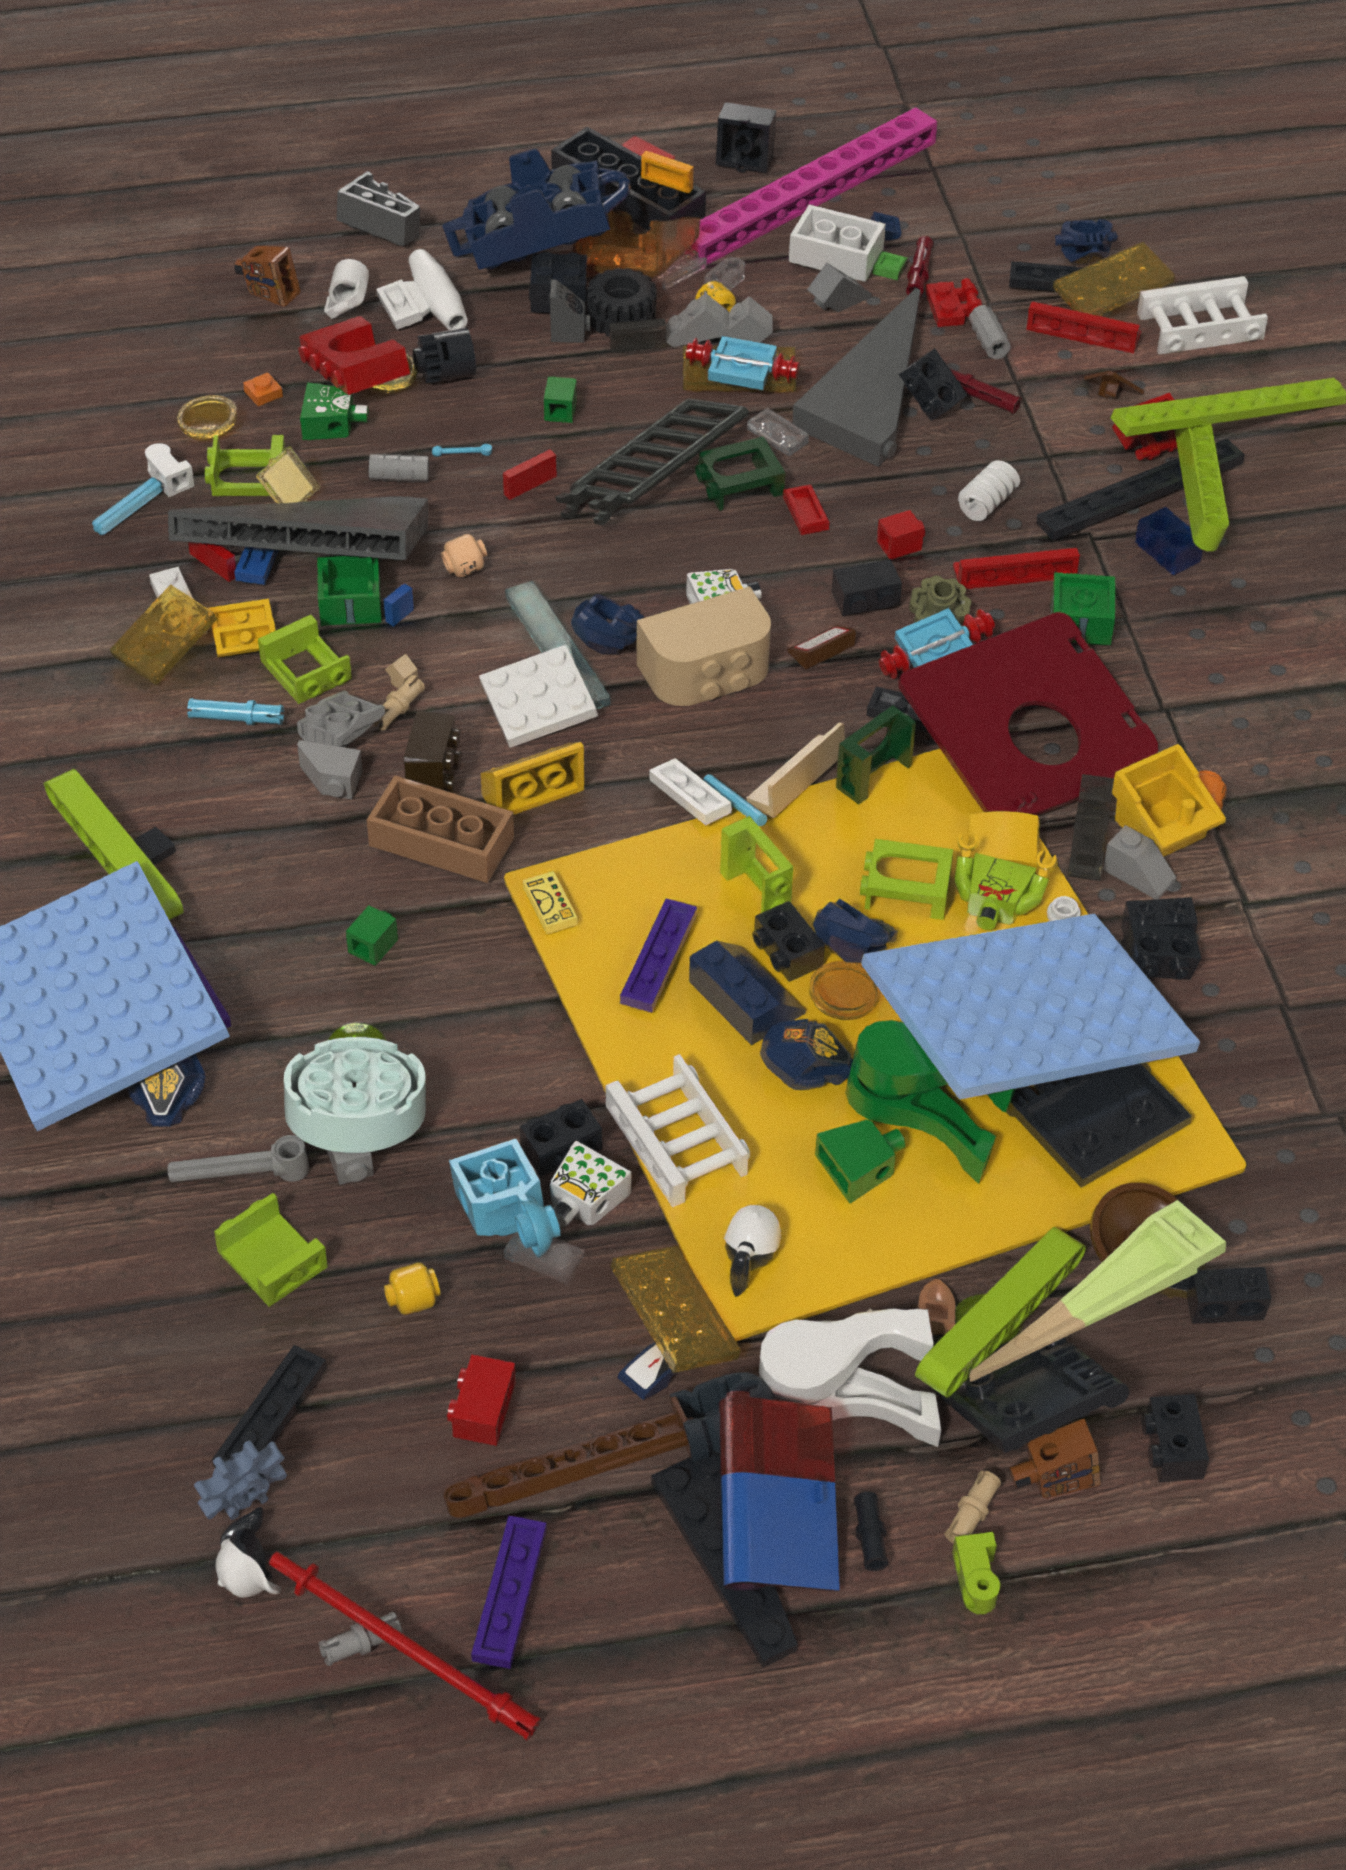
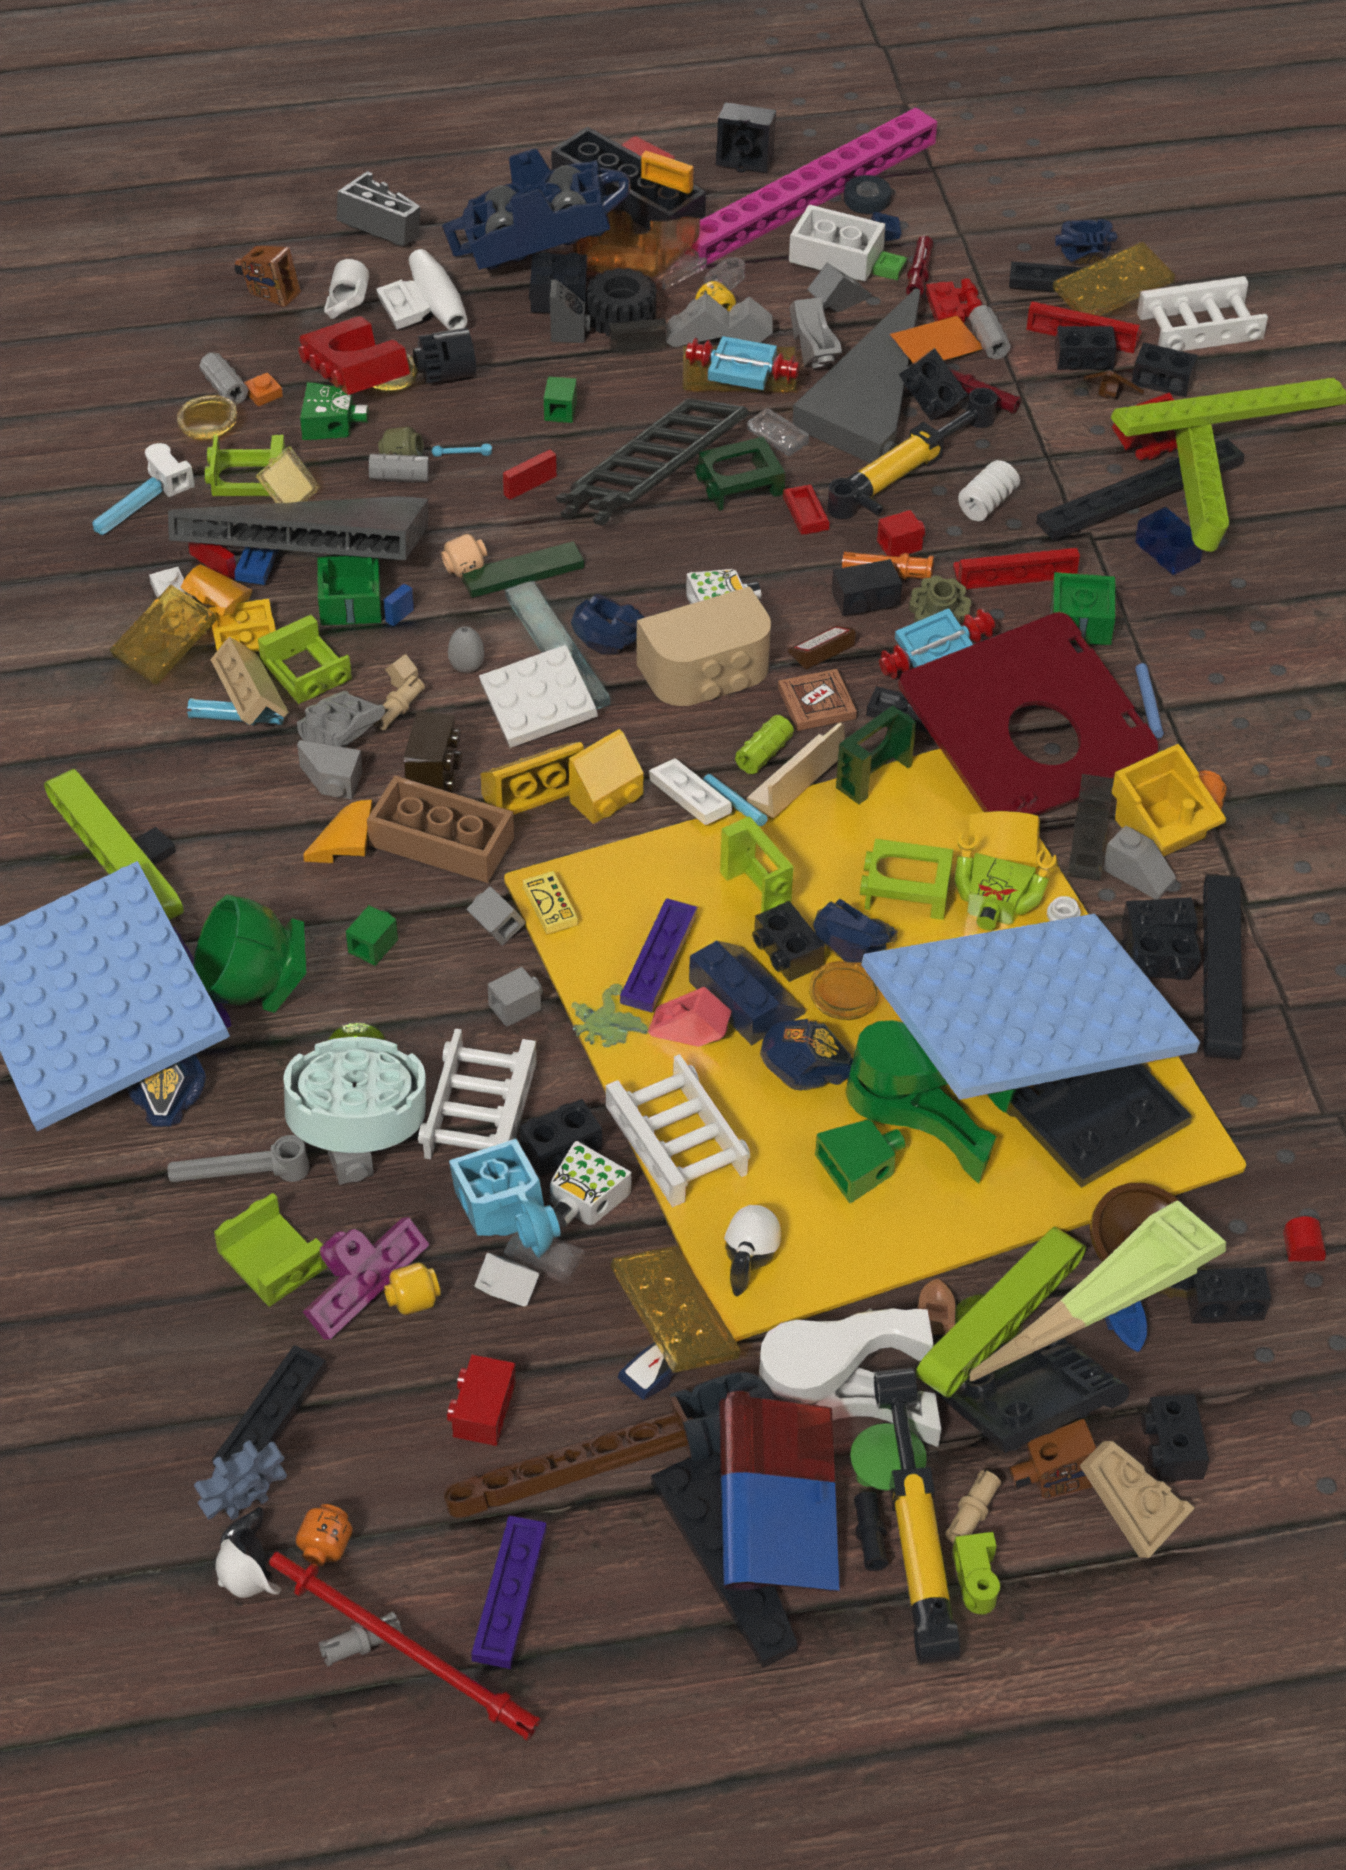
(215, 589): none -> light orange slope
(223, 377): none -> light grey axle
(246, 681): none -> tan panel
(249, 954): none -> green plate
(324, 1534): none -> orange head
(343, 836): none -> light orange slope
(362, 1272): none -> magenta plate
(401, 441): none -> olive head
(465, 650): none -> light grey animal
(495, 915): none -> light grey brick
(506, 1279): none -> white panel
(513, 1091): none -> white fence
(514, 996): none -> light grey brick
(523, 569): none -> dark green tile
(604, 777): none -> yellow slope
(604, 1020): none -> clear light blue piece
(691, 1019): none -> coral slope
(764, 744): none -> lime axle
(817, 341): none -> light grey arch
(817, 699): none -> nougat tile
(867, 194): none -> black bush
(876, 1455): none -> bright green dish
(905, 565): none -> orange pin
(912, 1499): none -> piece
(922, 446): none -> black piece
(947, 336): none -> orange sticker
(1085, 348): none -> black brick
(1129, 1325): none -> blue plate
(1136, 1501): none -> tan wing
(1149, 700): none -> medium blue bar
(1164, 369): none -> black brick
(1222, 967): none -> black beam
(1304, 1240): none -> red brick

